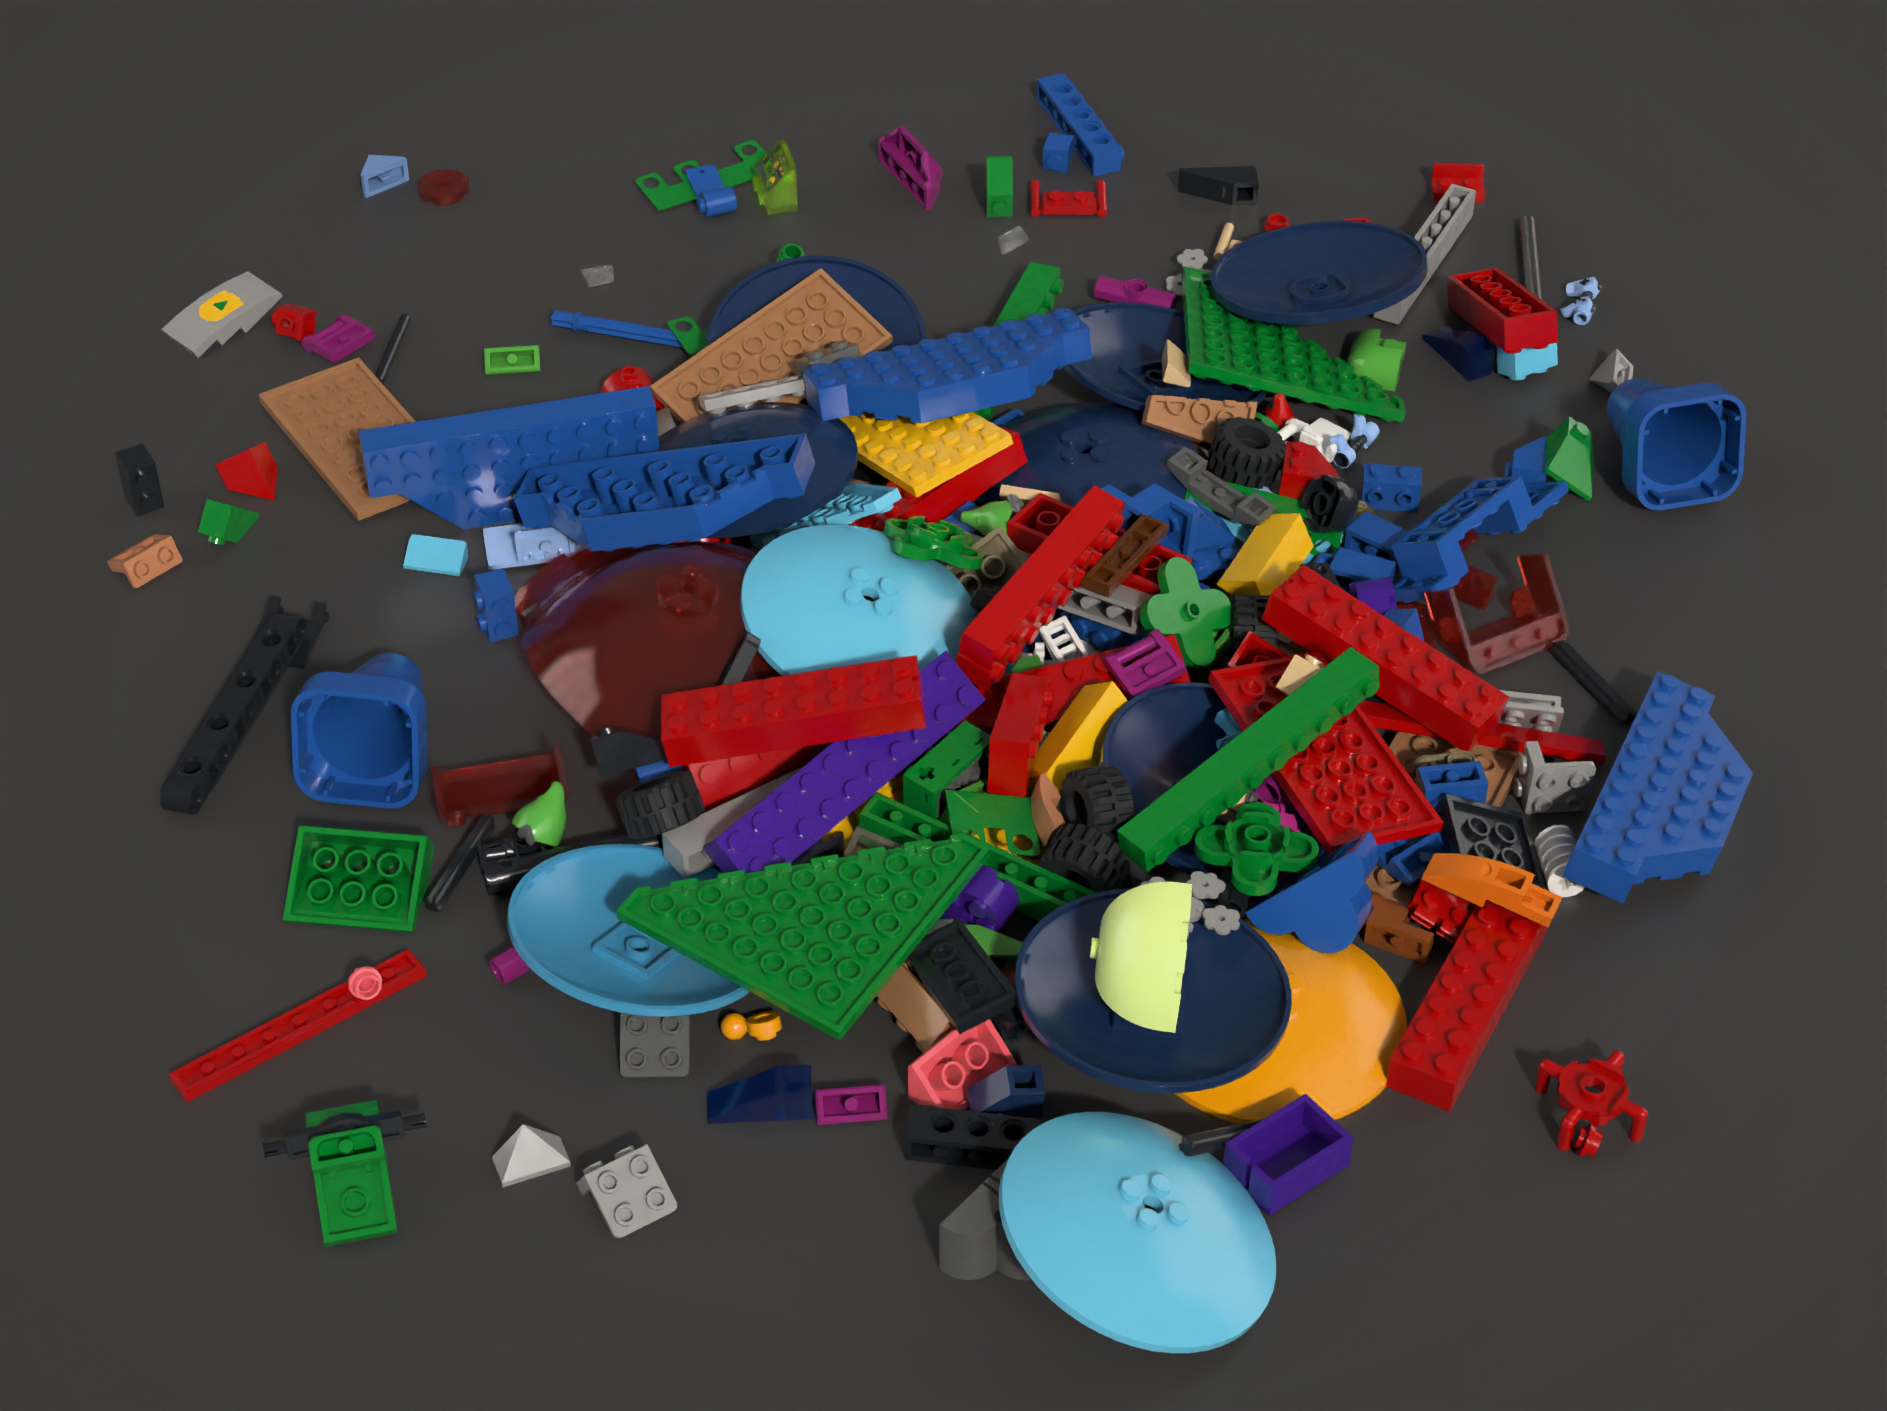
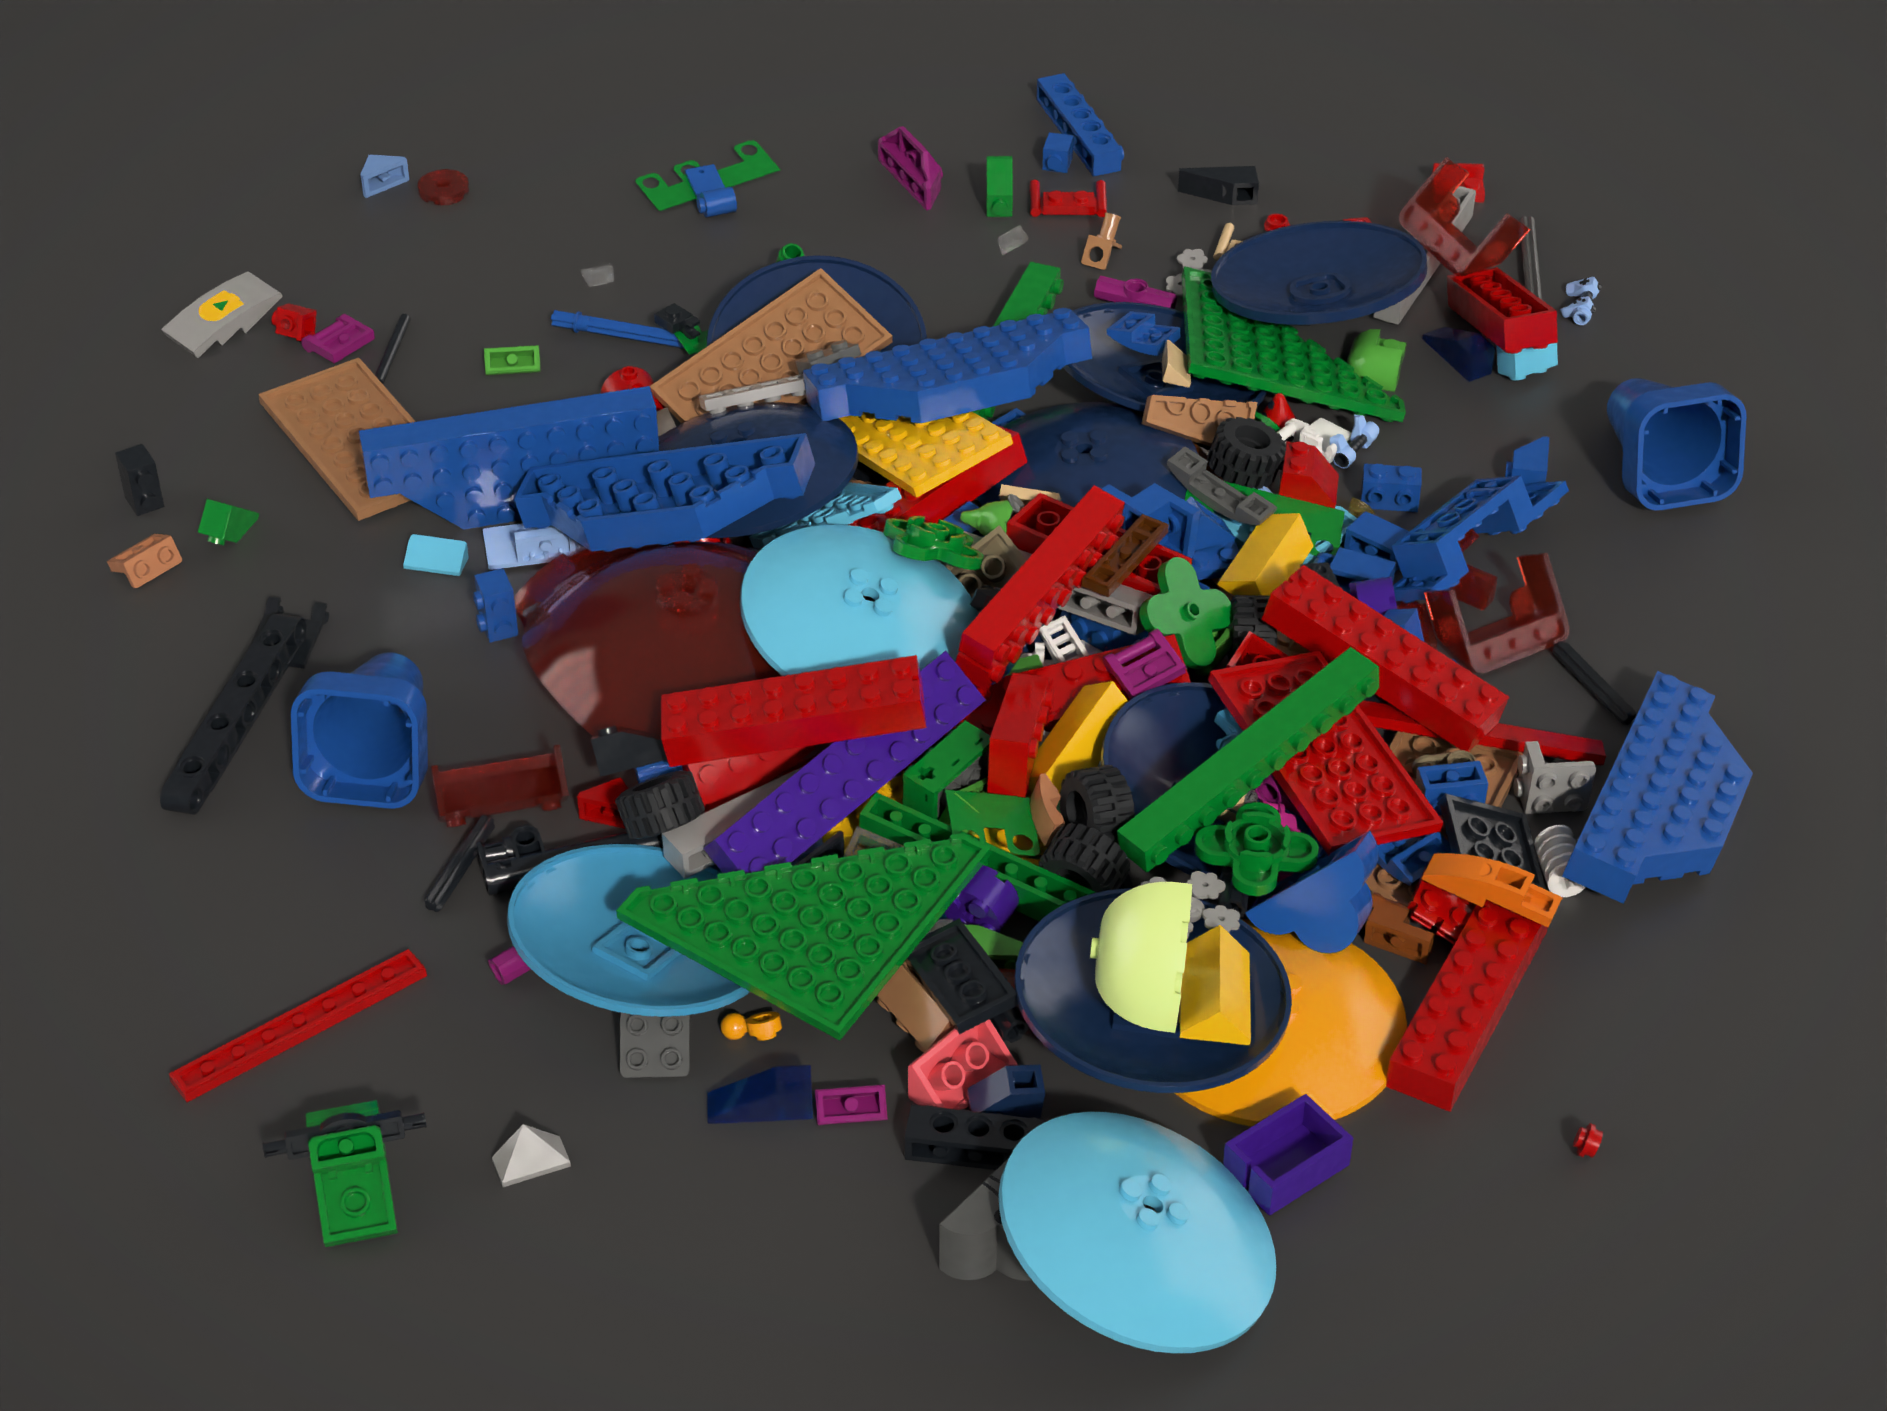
(250, 472): red slope -> none
(358, 878): green slope -> none
(365, 983): coral plate -> none
(543, 818): bright green hat -> none
(599, 804): none -> red slope
(628, 1190): light grey bracket -> none
(676, 319): none -> black plate
(739, 659): black beam -> none
(777, 180): clear neon green slope -> none
(1104, 240): none -> medium nougat bracket
(1141, 333): none -> blue slope
(1213, 1139): black axle -> none
(1216, 990): none -> yellow slope
(1298, 673): tan slope -> none
(1329, 504): black cylinder -> none
(1430, 217): none -> clear red windscreen
(1533, 711): light grey bracket -> none
(1571, 457): green slope -> none
(1594, 1107): red plate -> none
(1613, 371): light grey slope -> none

